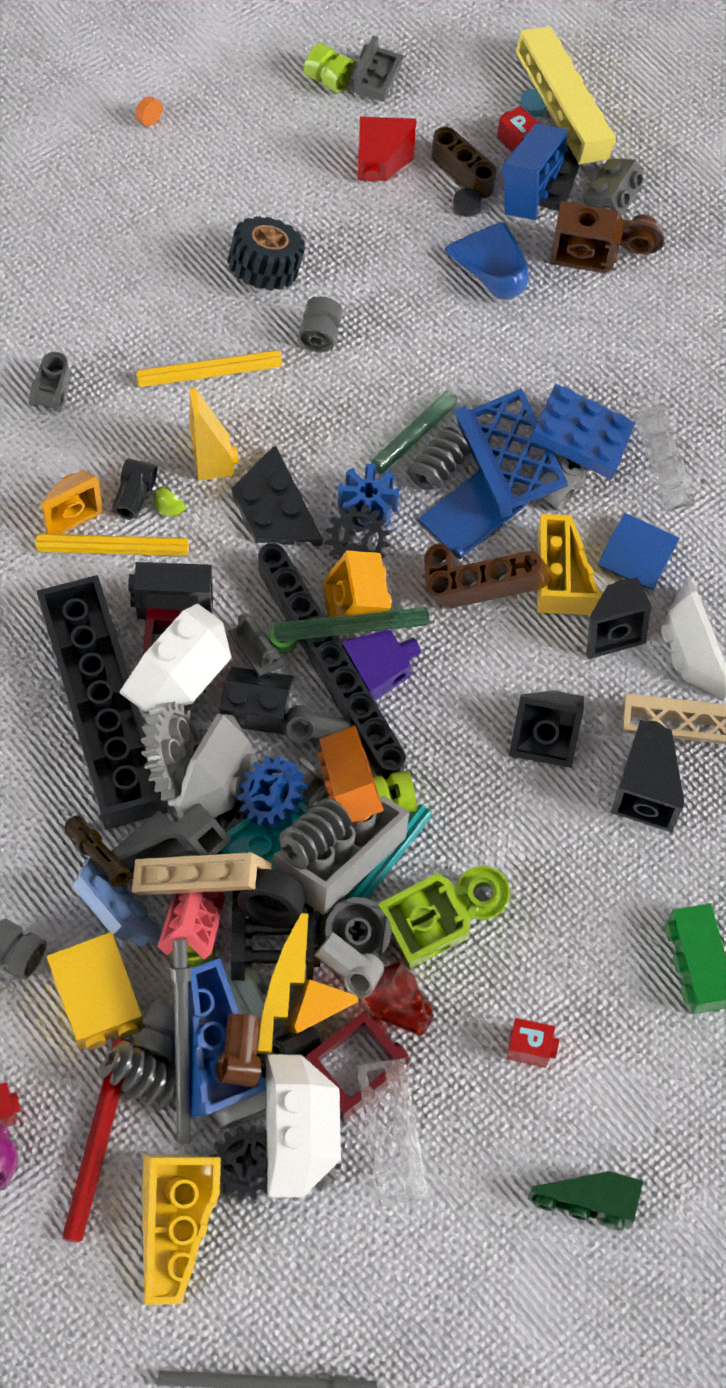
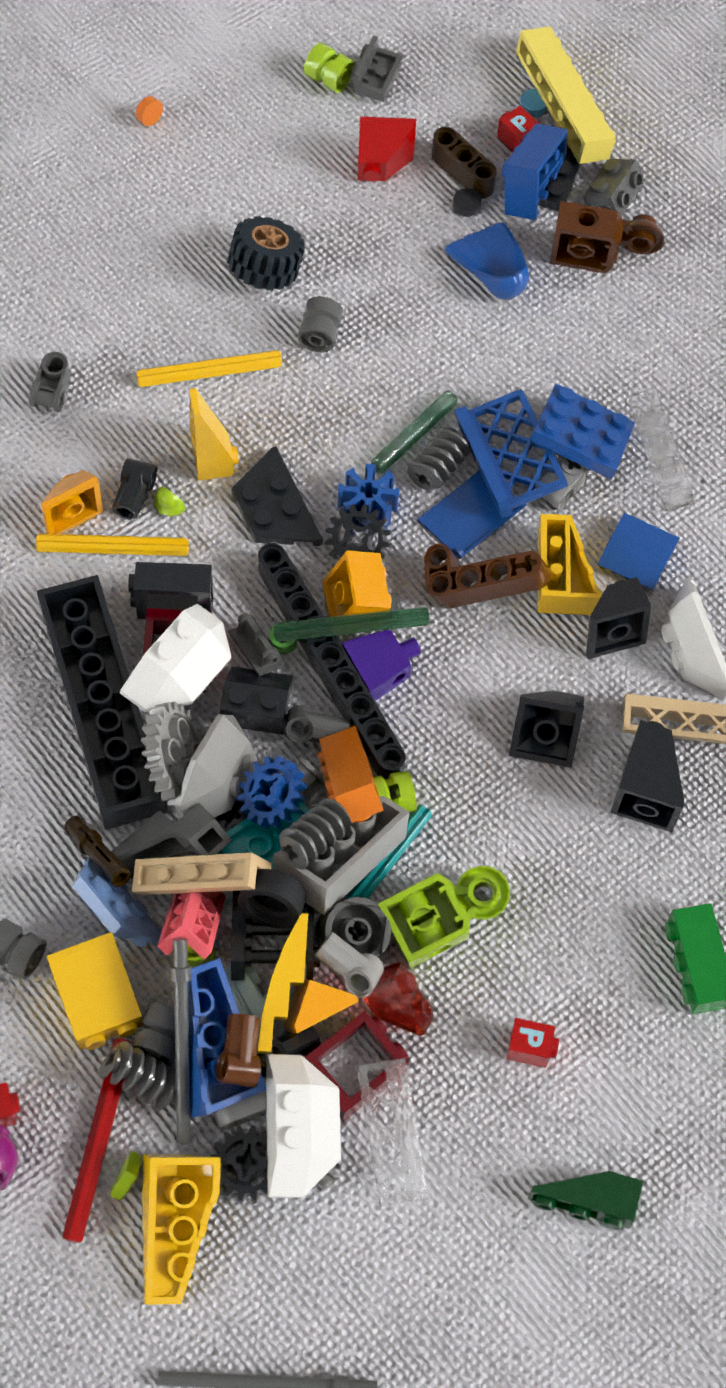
(126, 1176): none -> lime tile

